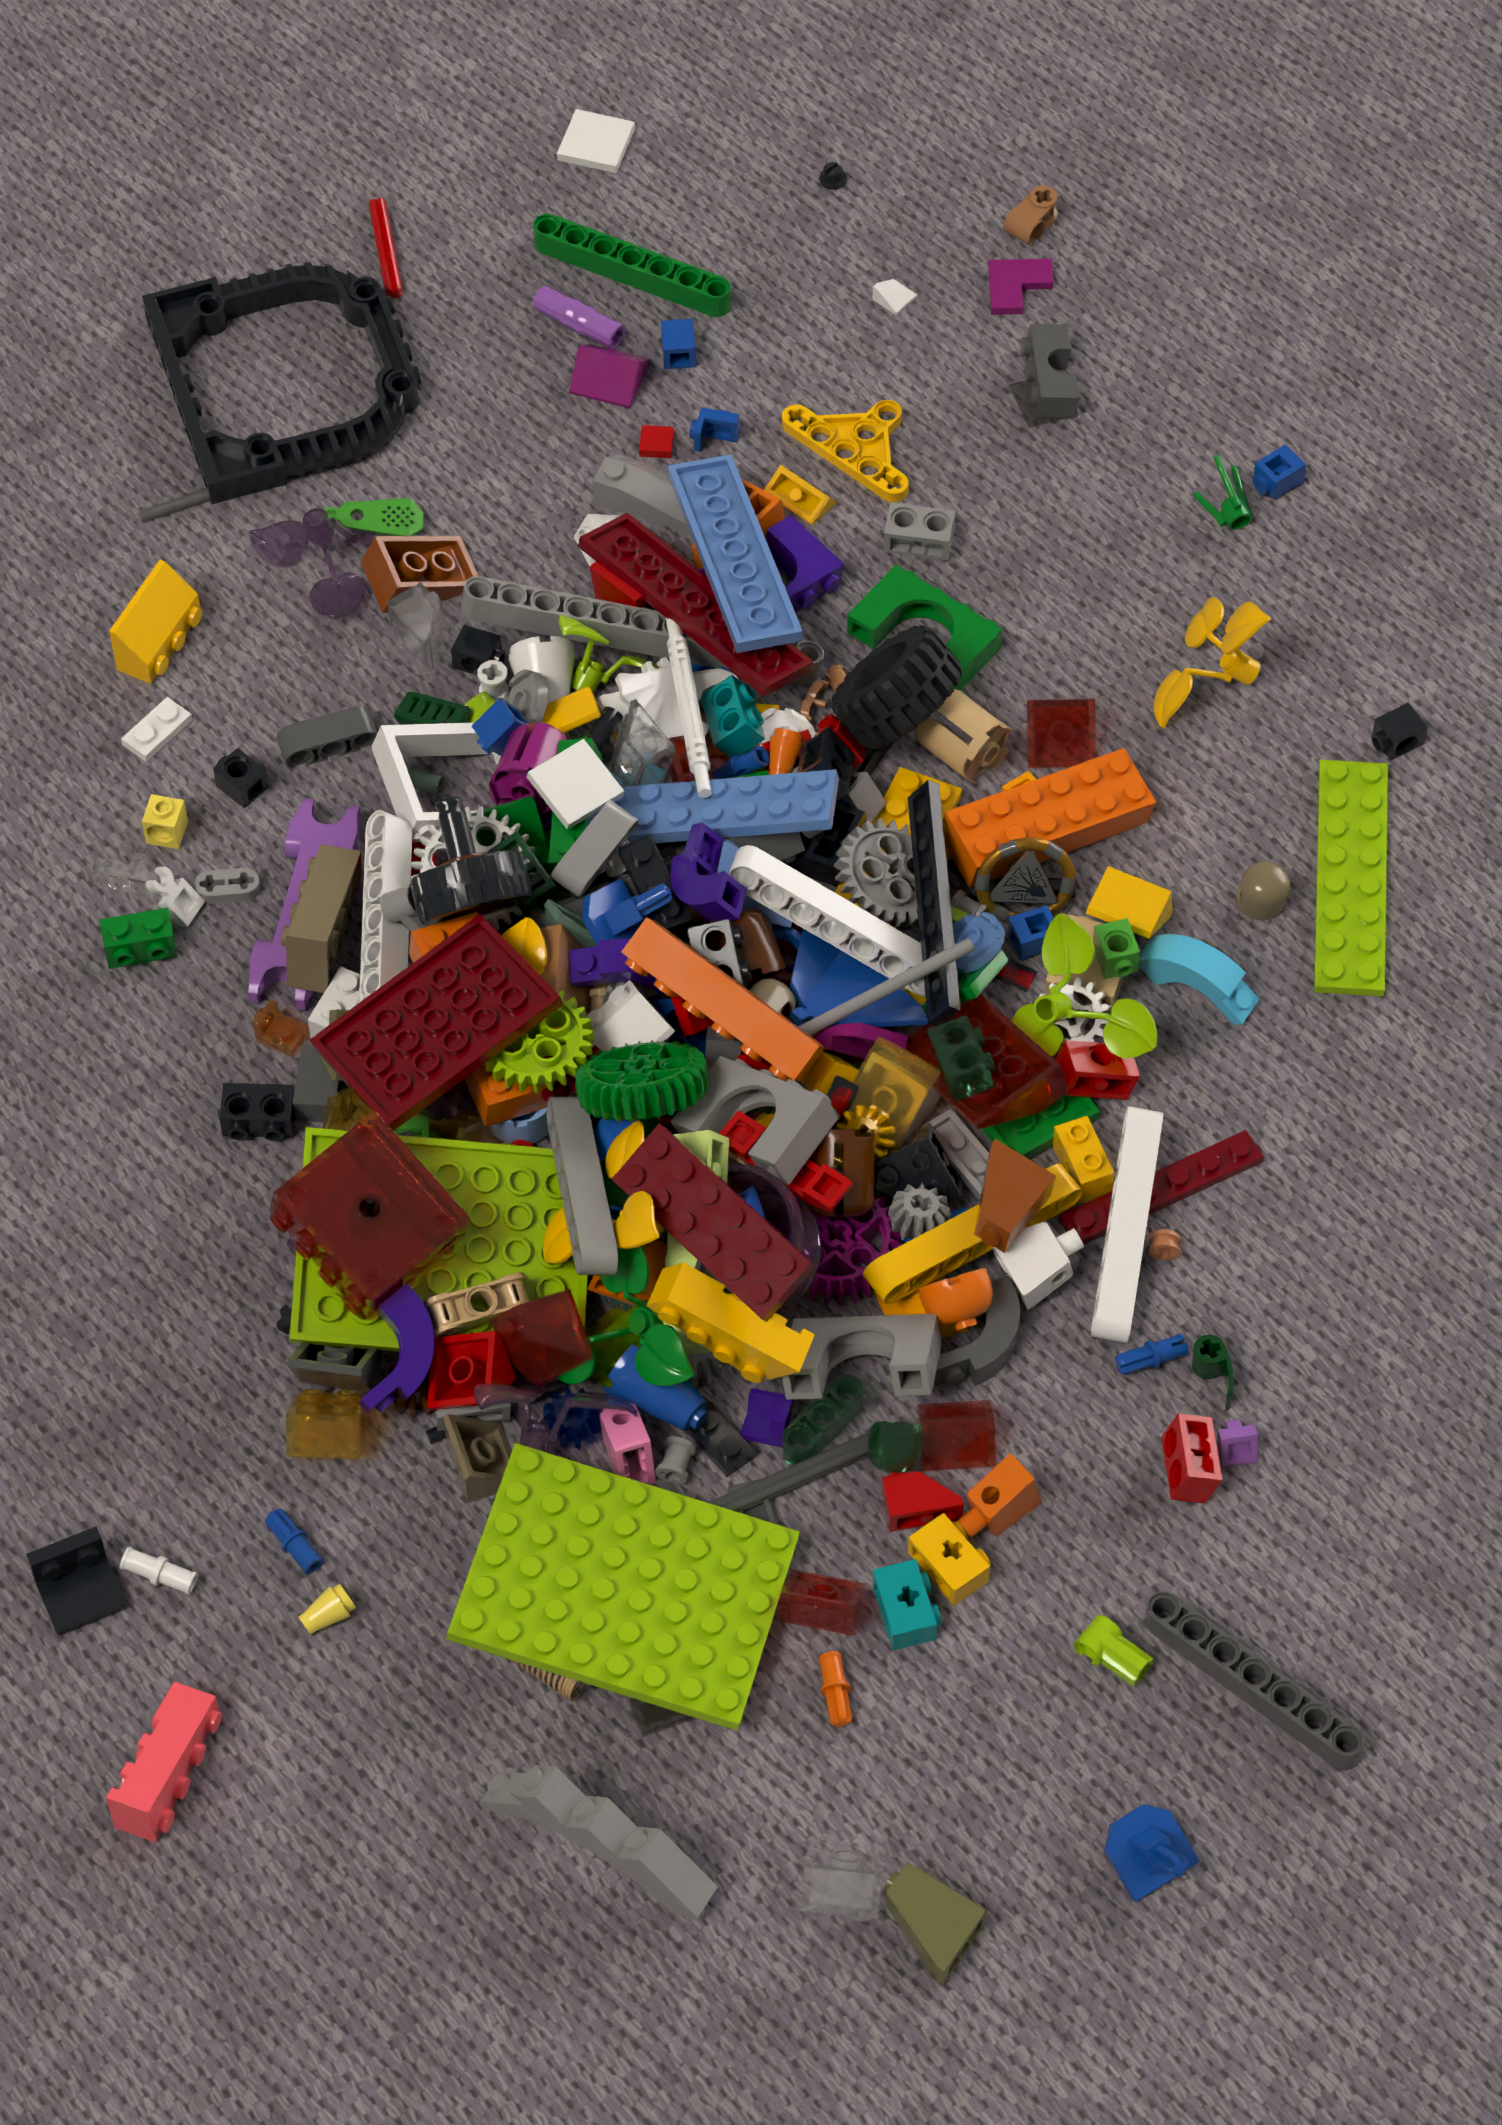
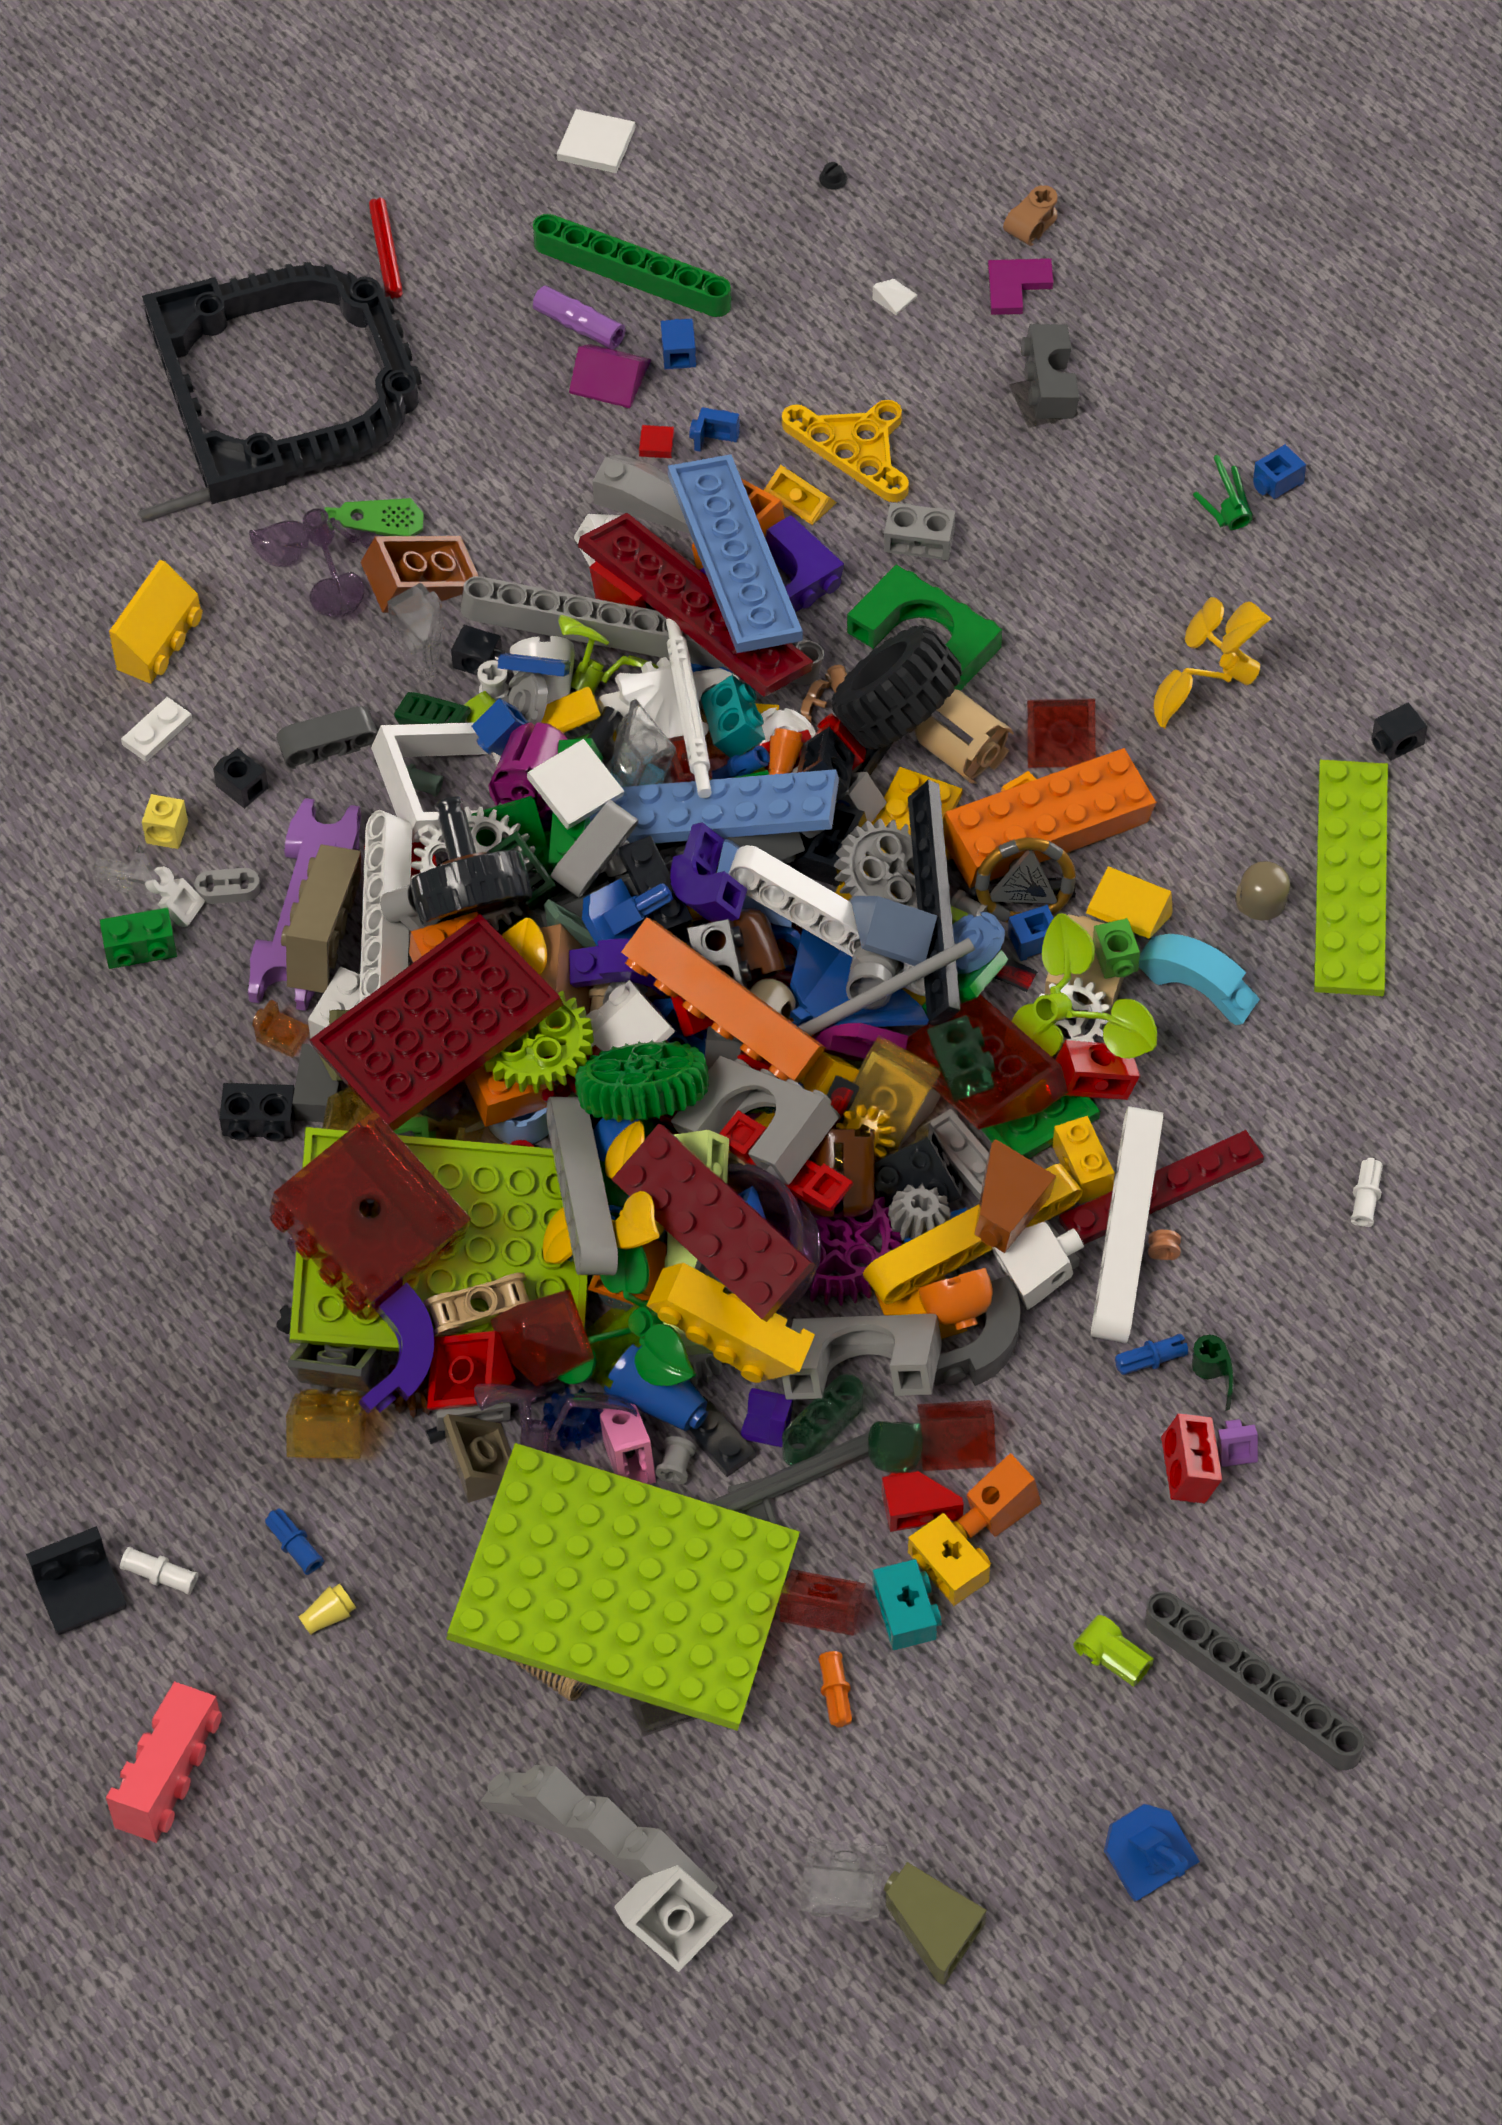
(534, 664): none -> blue tile
(672, 1915): none -> white slope
(867, 972): none -> light grey wheel
(893, 928): none -> sand blue slope
(1367, 1193): none -> white axle

